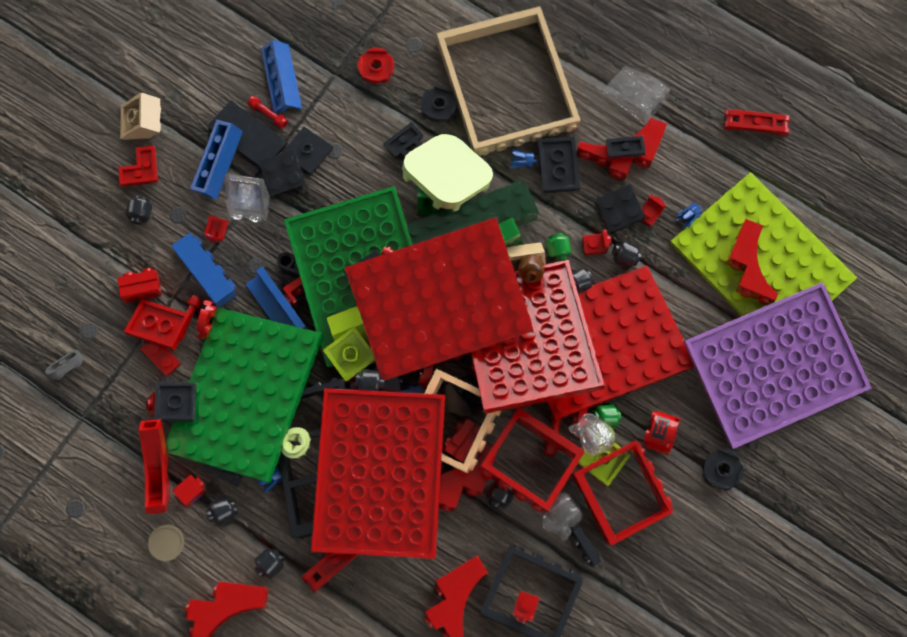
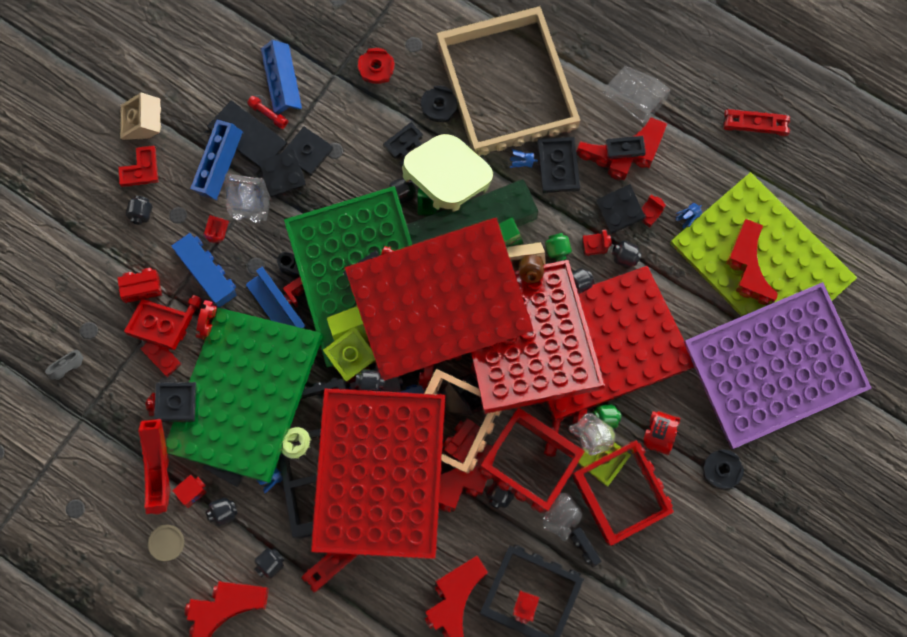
(404, 189): none -> black head

